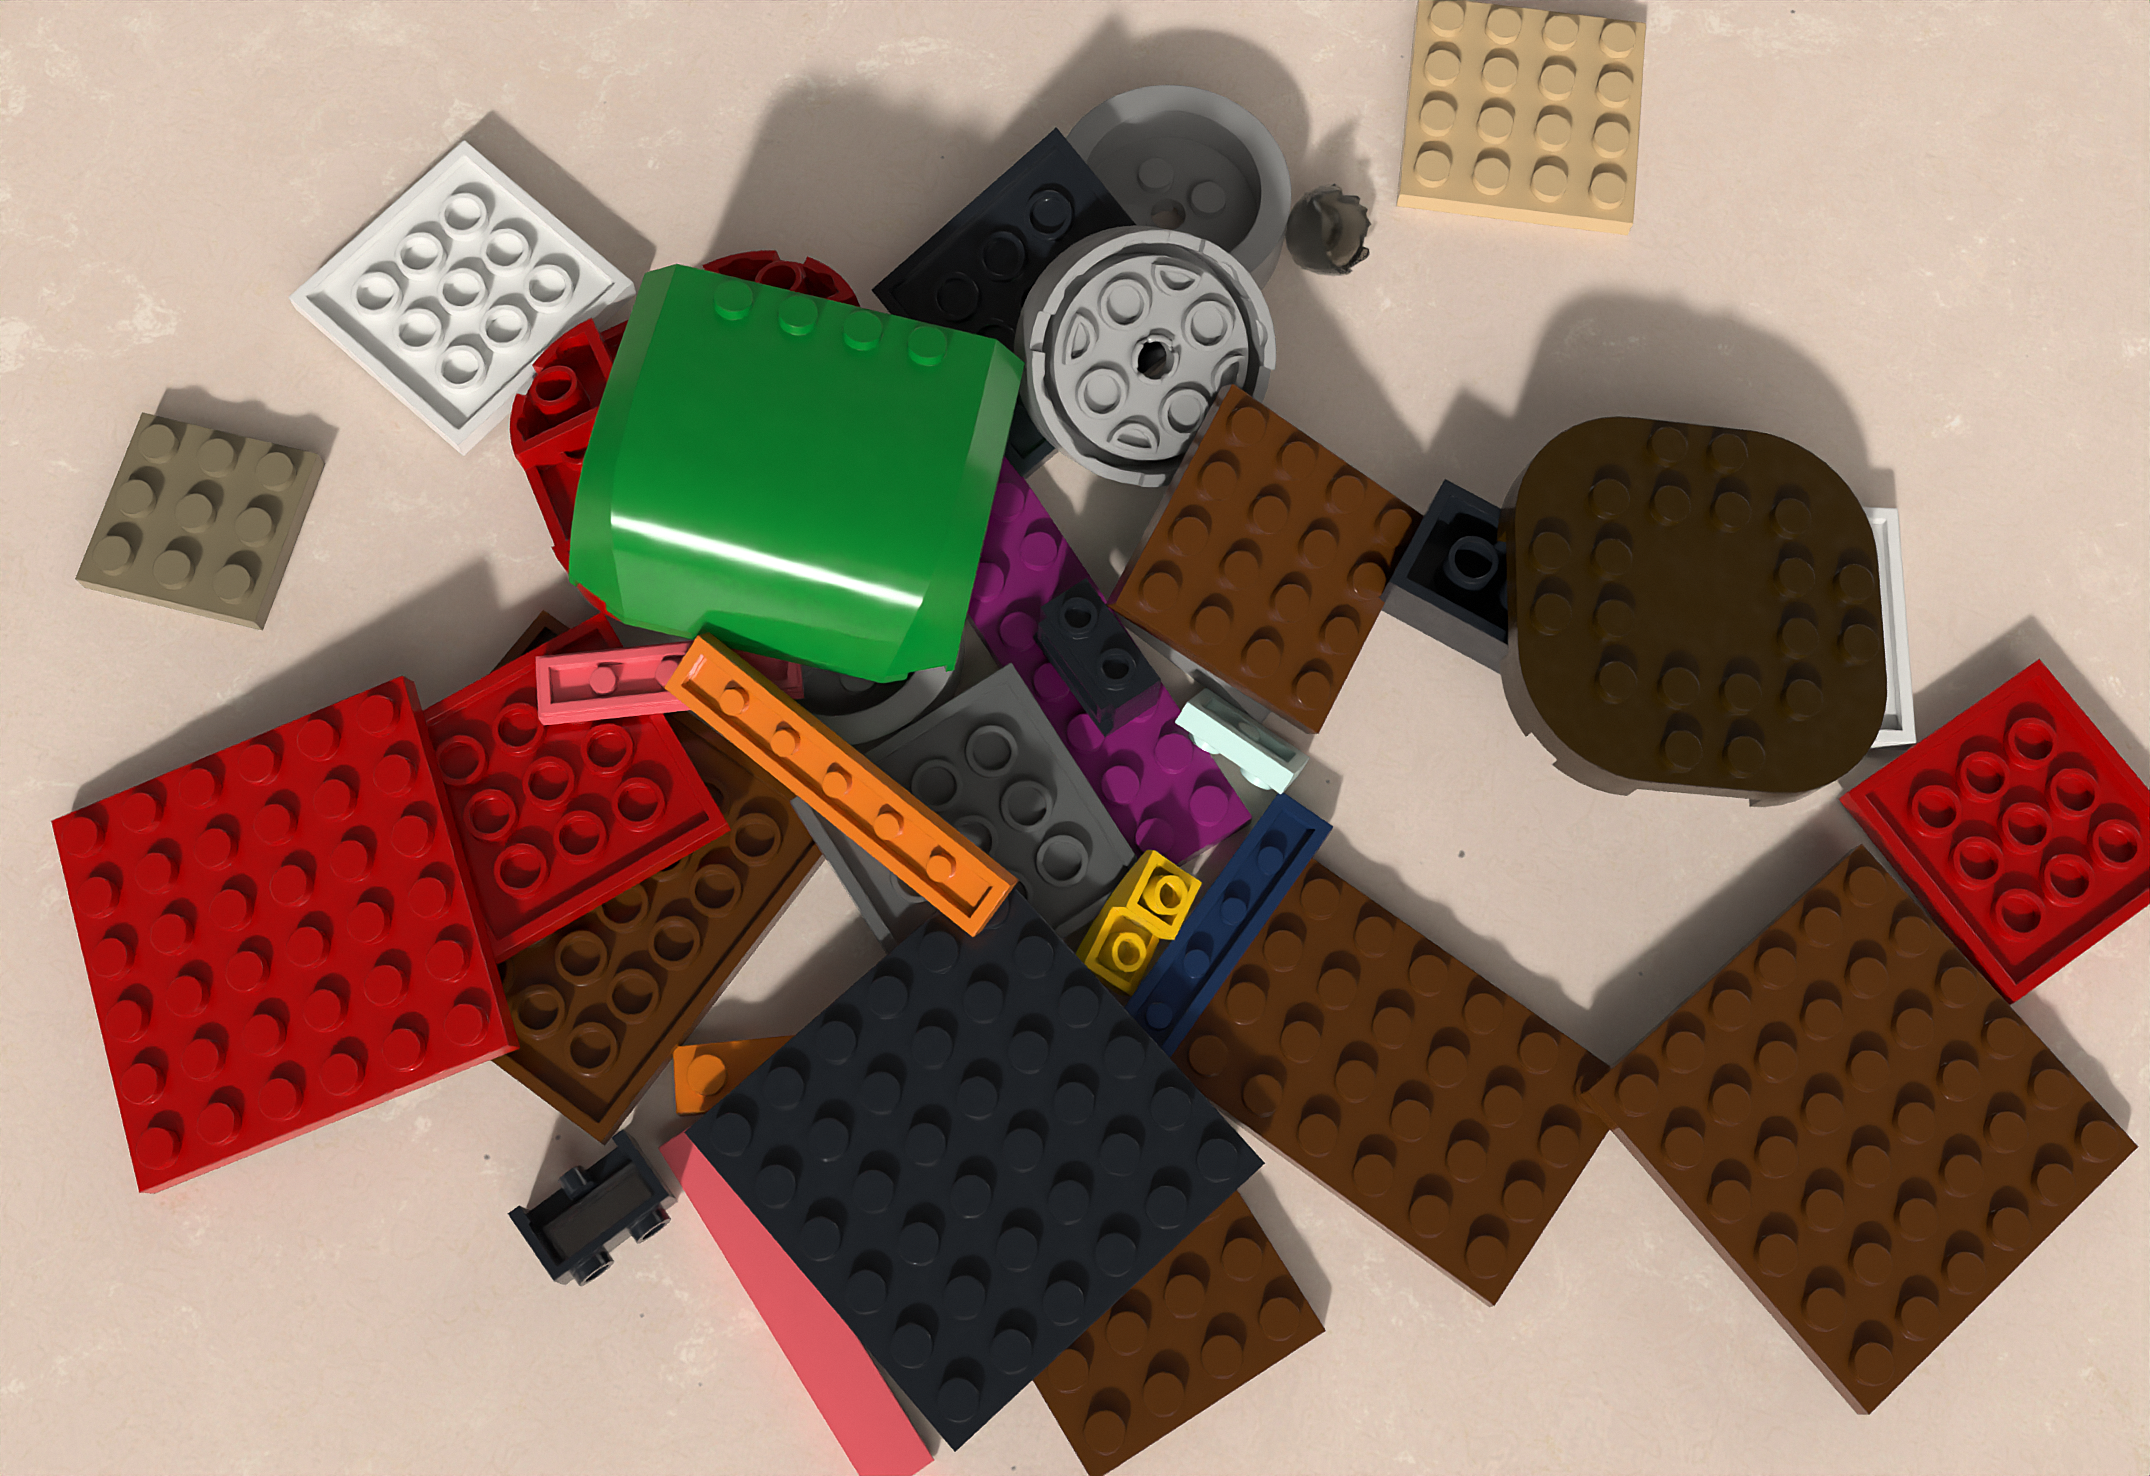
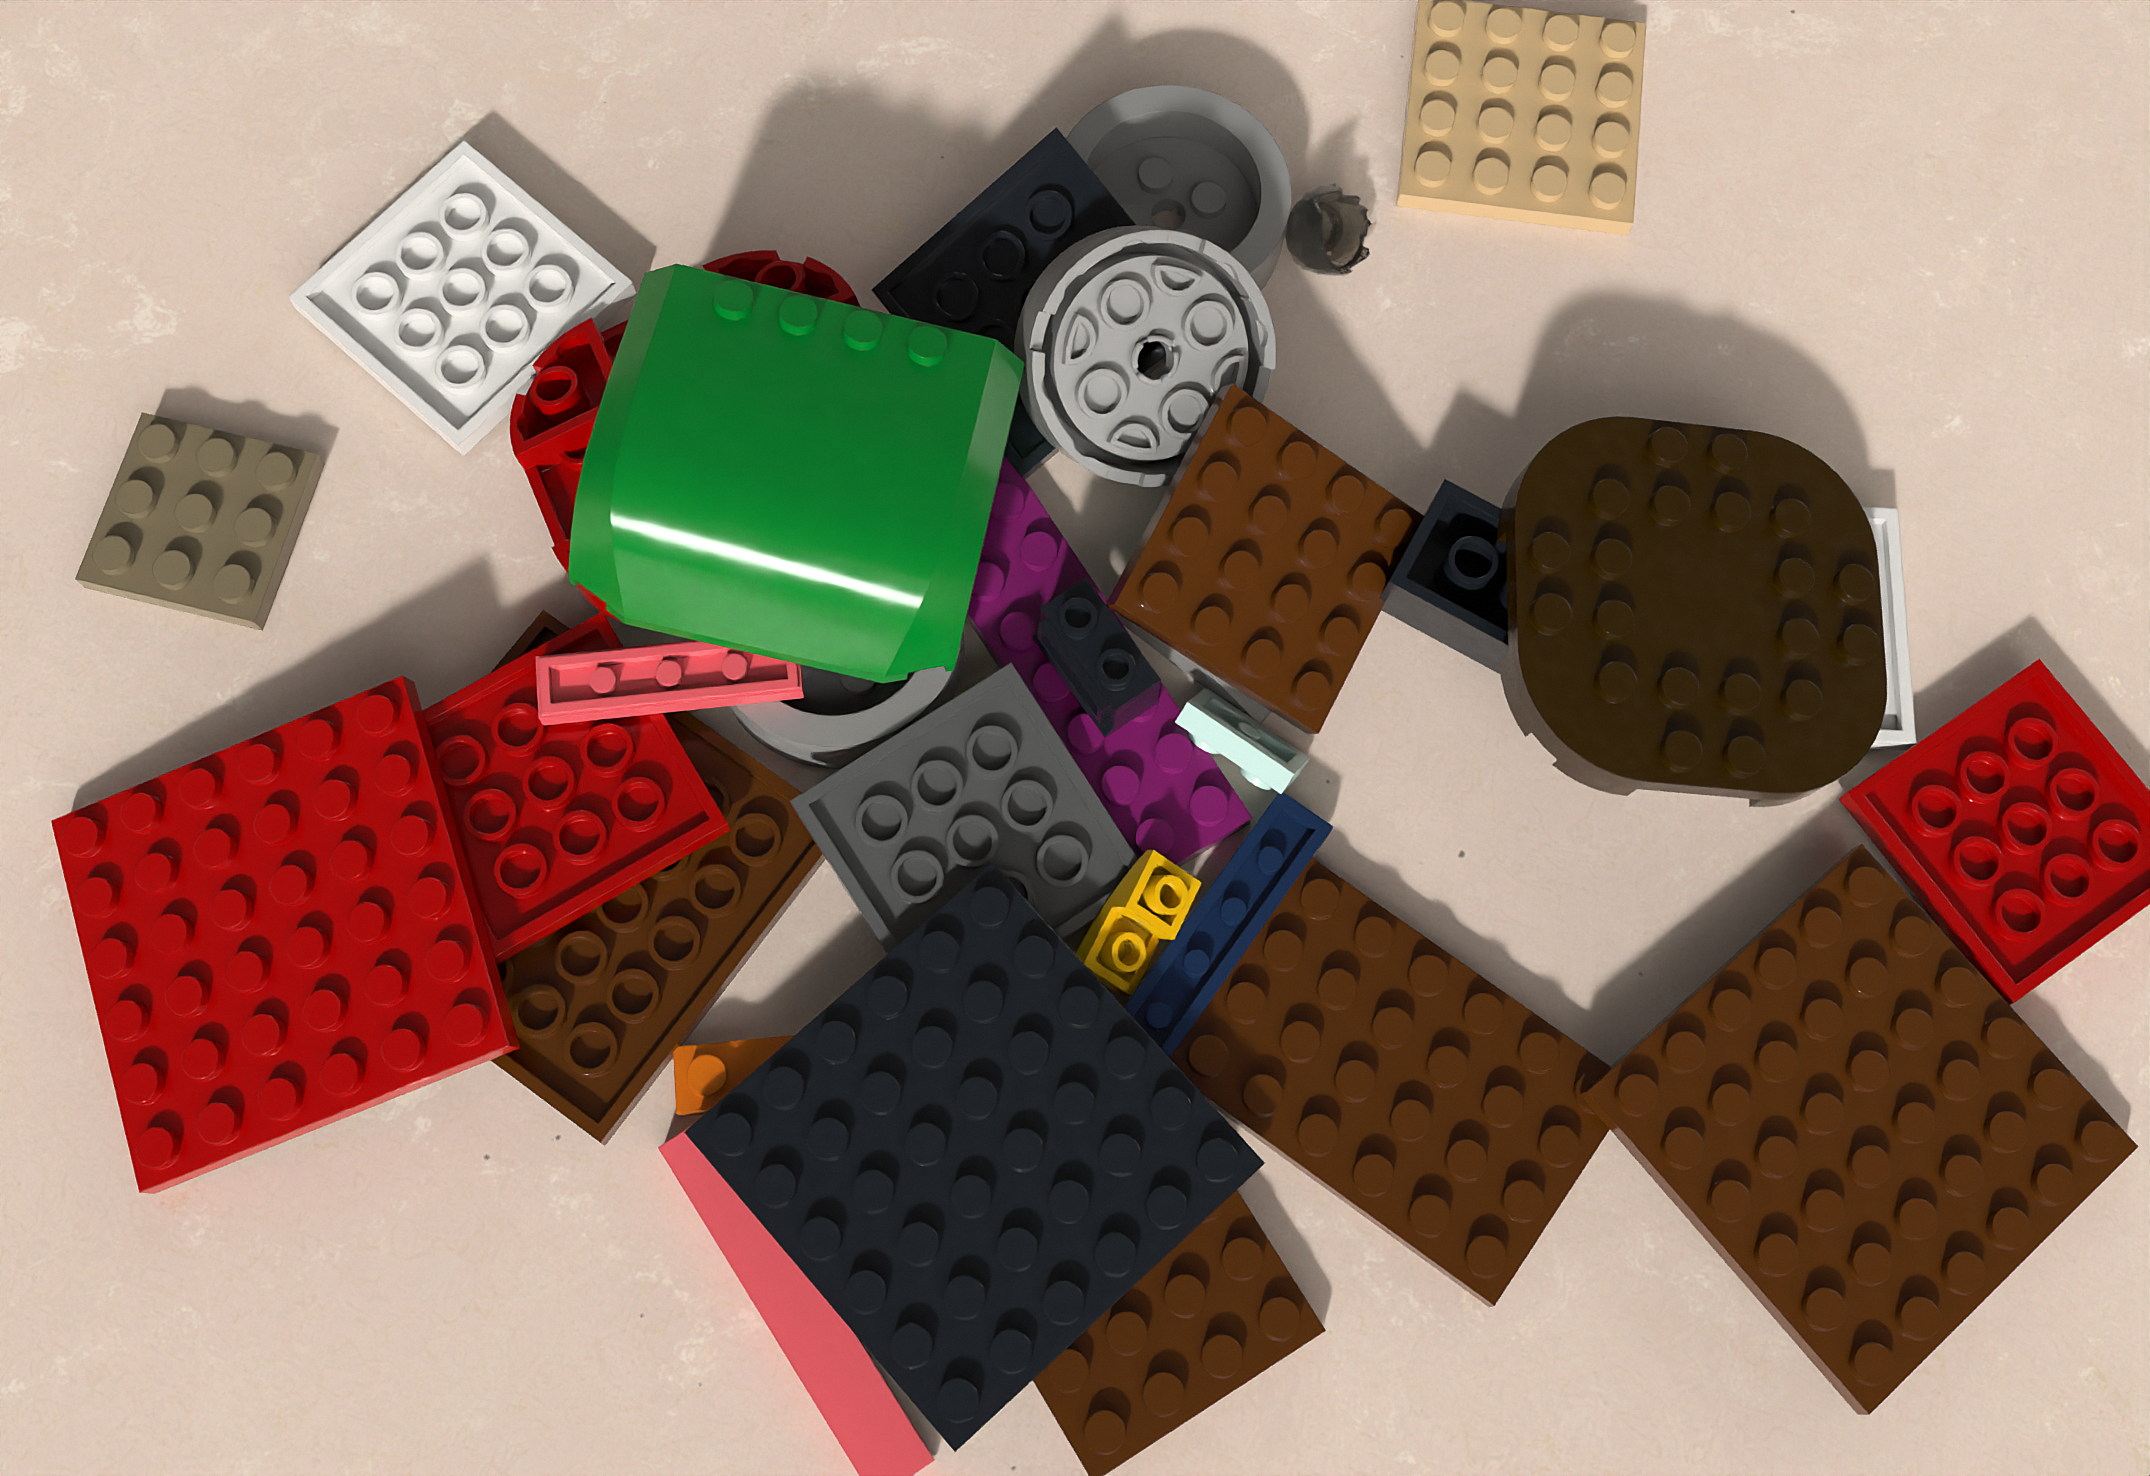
(596, 1213): black window -> none
(841, 784): orange plate -> none

